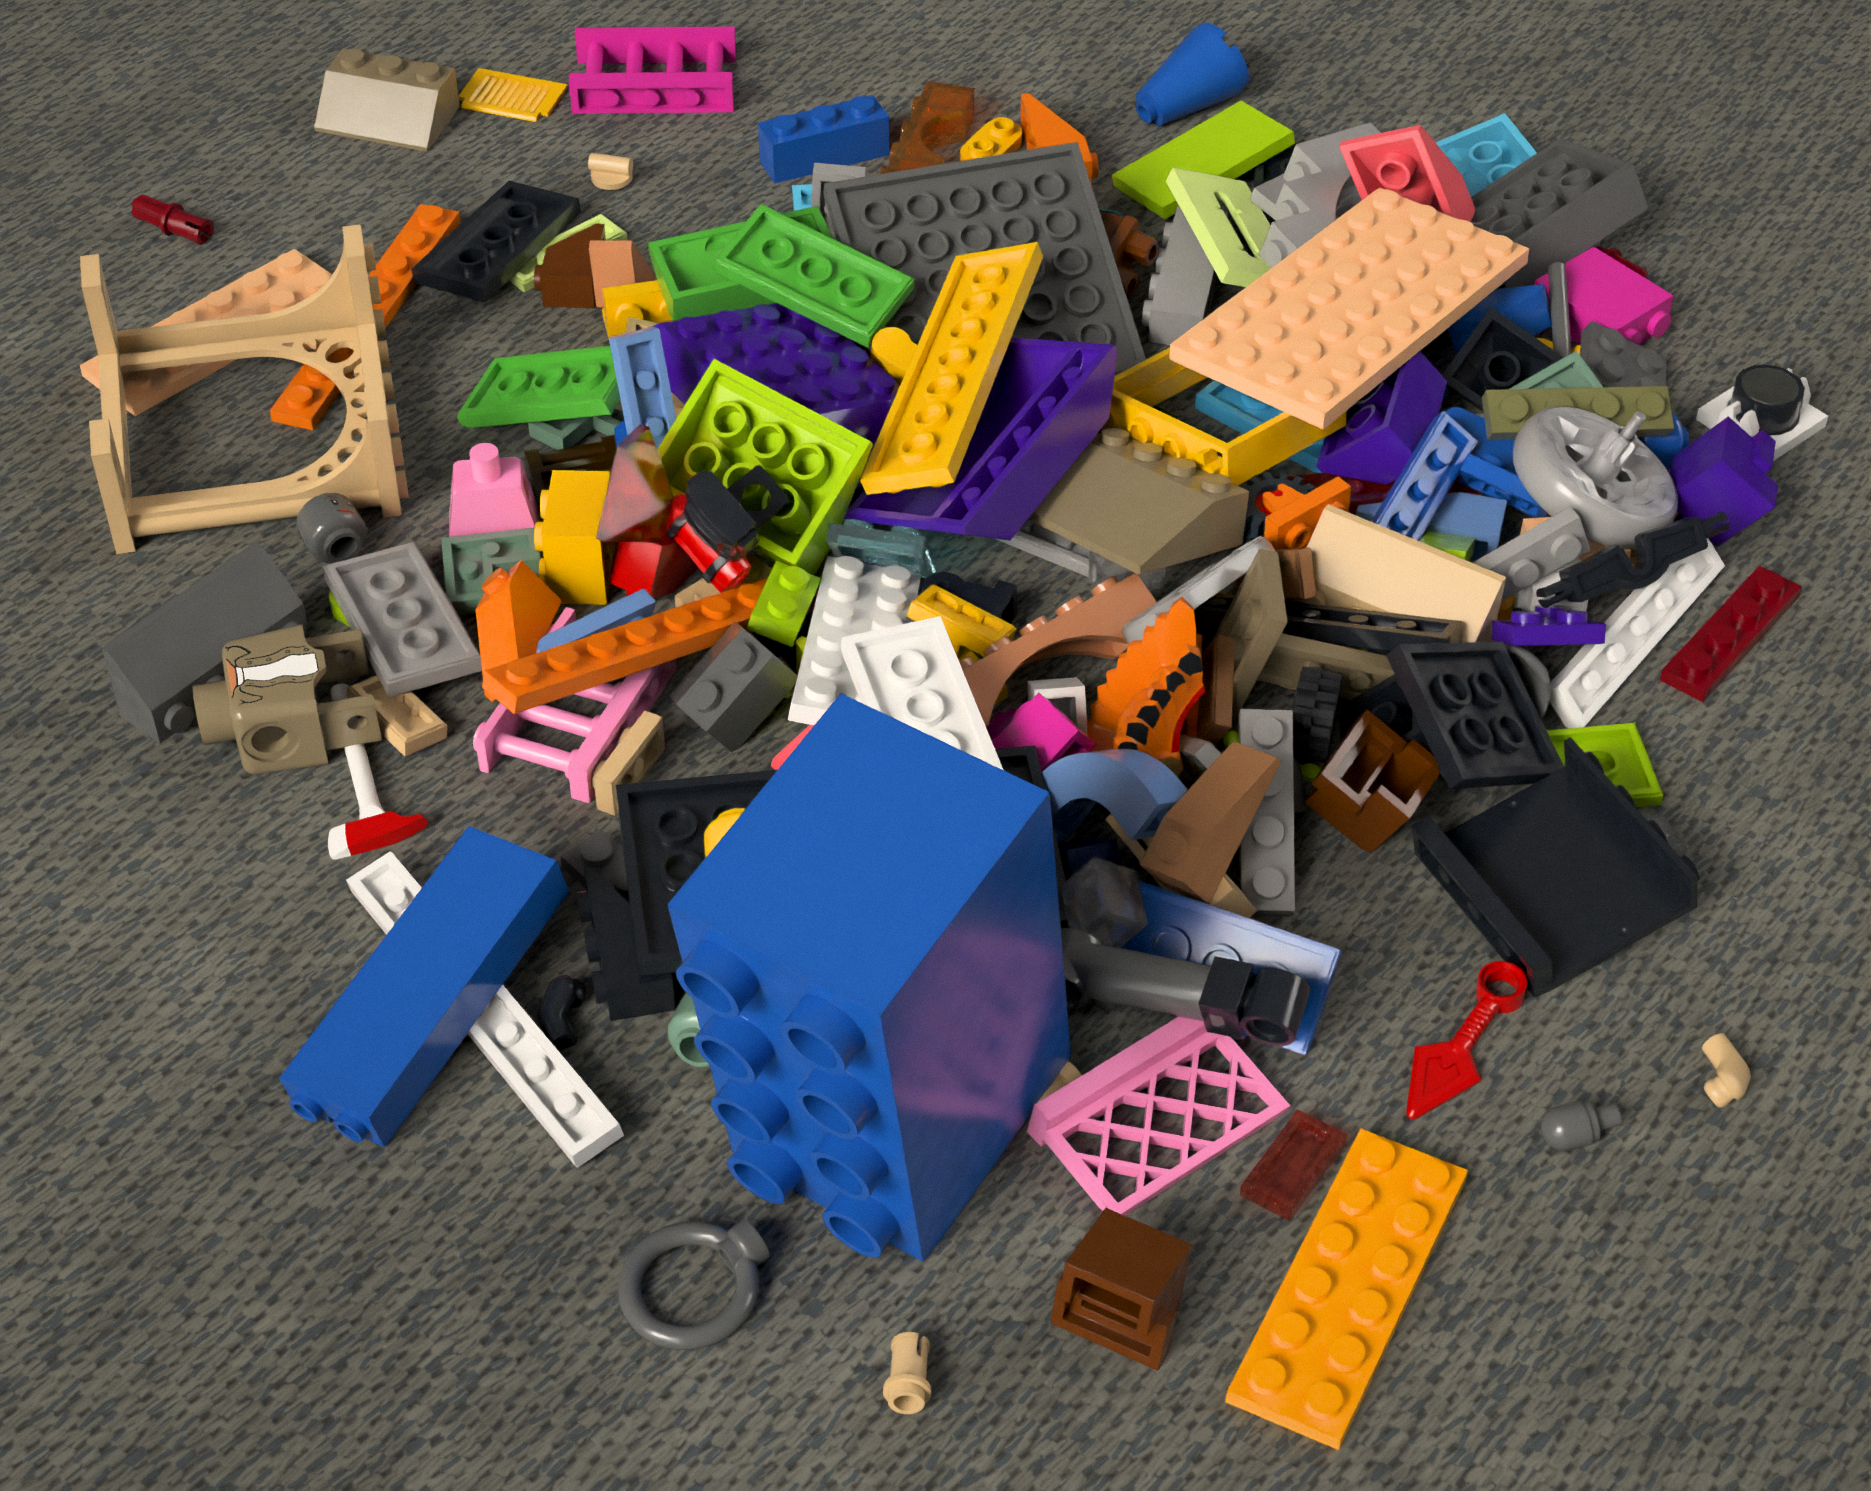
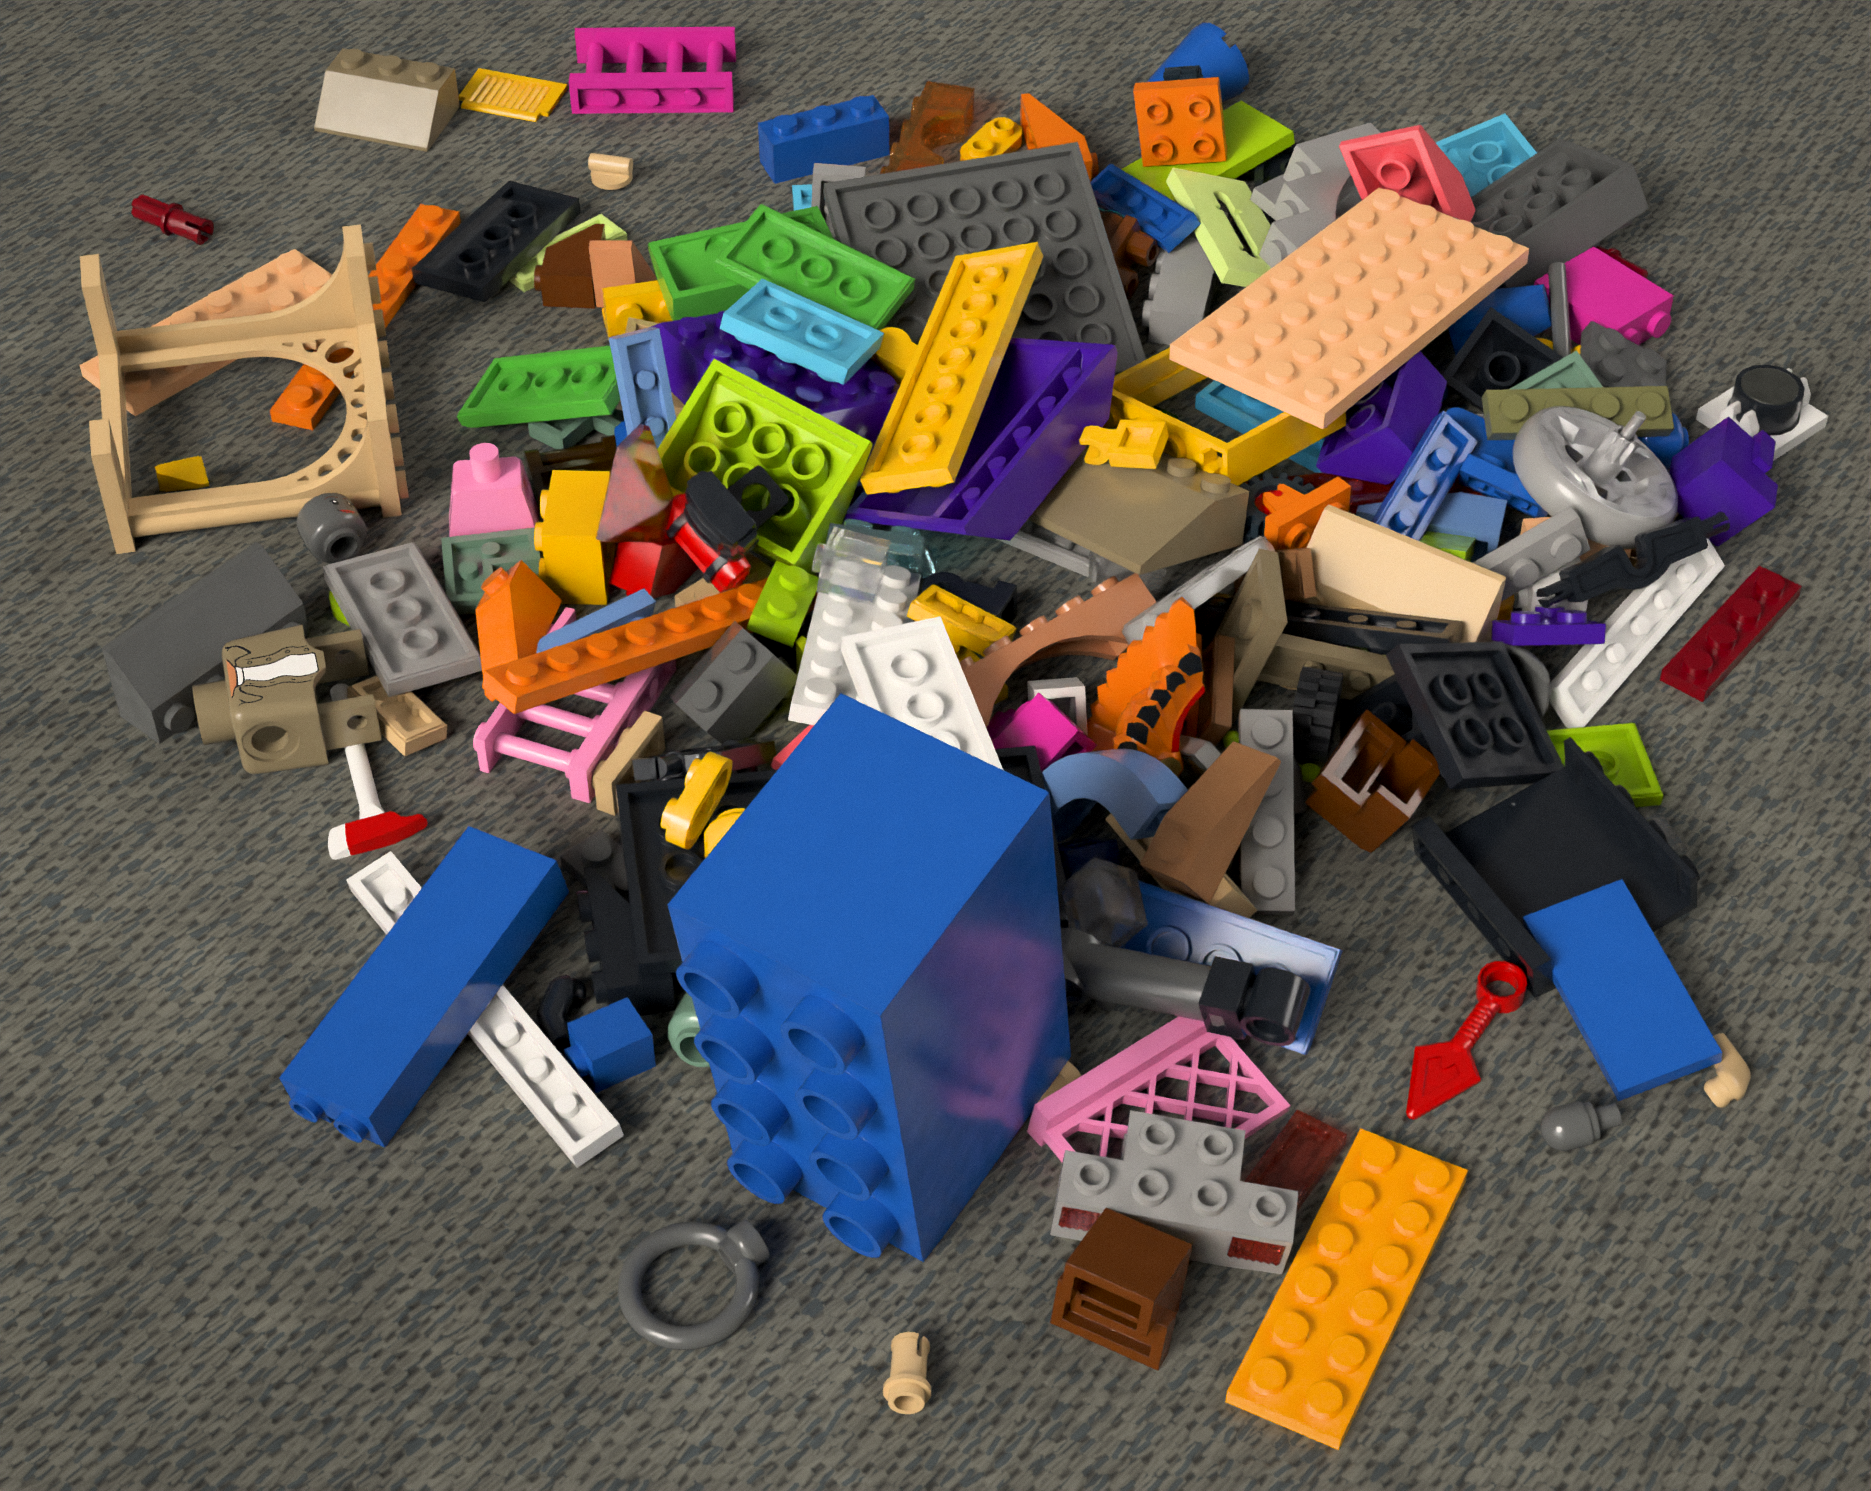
(182, 474): none -> yellow slope
(610, 1045): none -> blue brick
(674, 765): none -> black plate
(703, 790): none -> yellow plate
(801, 331): none -> medium azure plate
(851, 565): none -> clear brick
(1129, 446): none -> yellow plate
(1155, 212): none -> blue tile
(1180, 118): none -> orange plate
(1185, 1184): none -> light grey piece
(1622, 990): none -> blue tile

